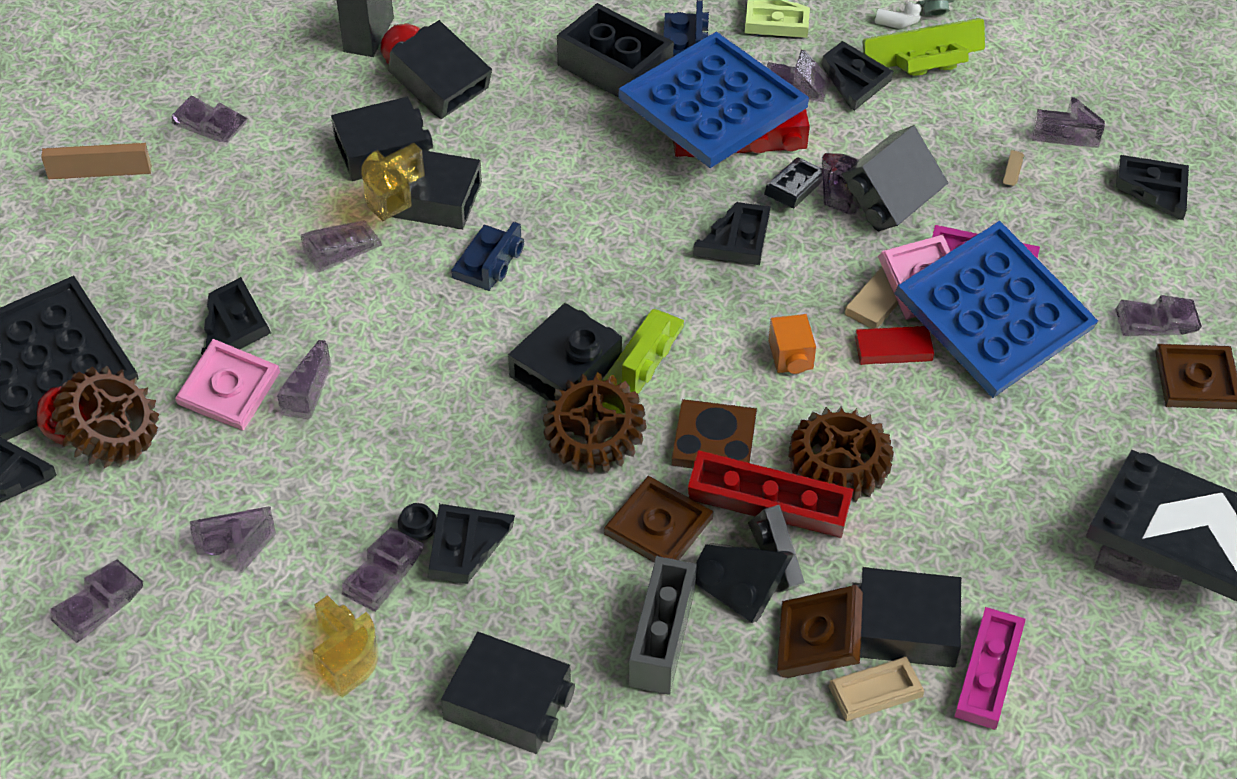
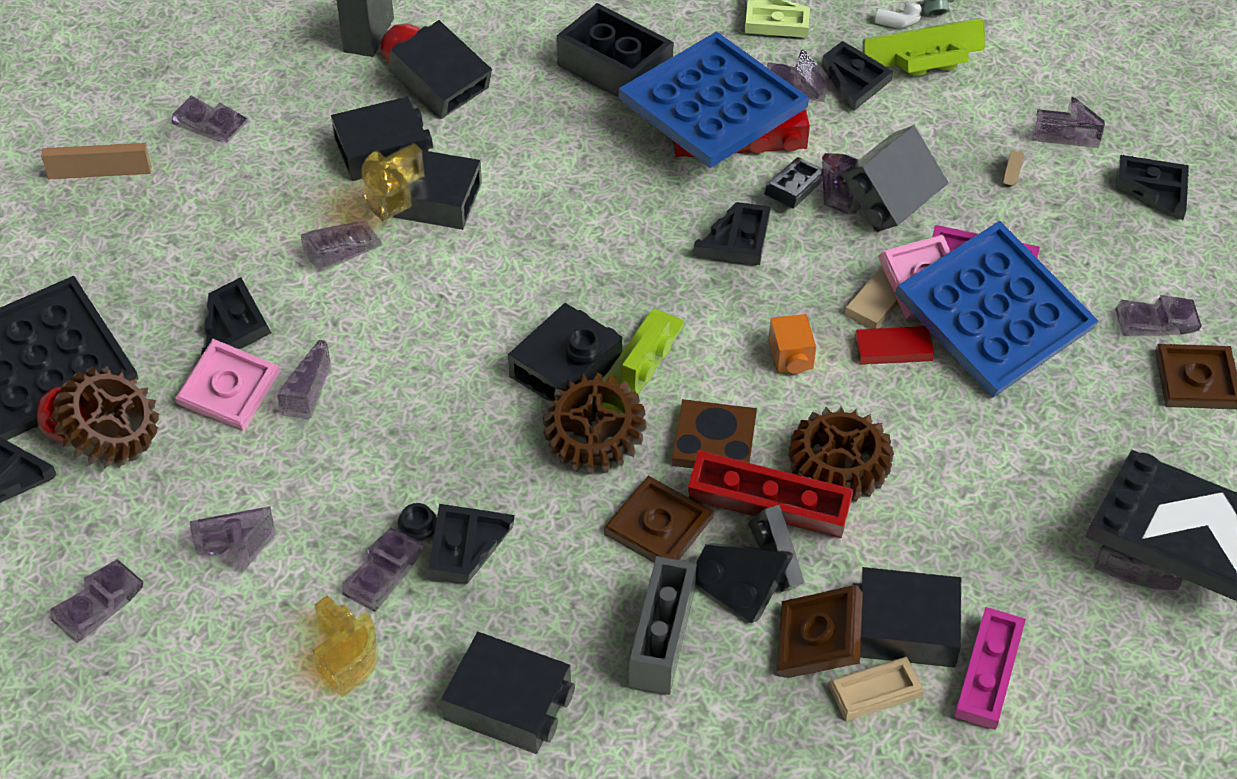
(488, 256): dark blue bracket -> none
(686, 28): dark blue bracket -> none

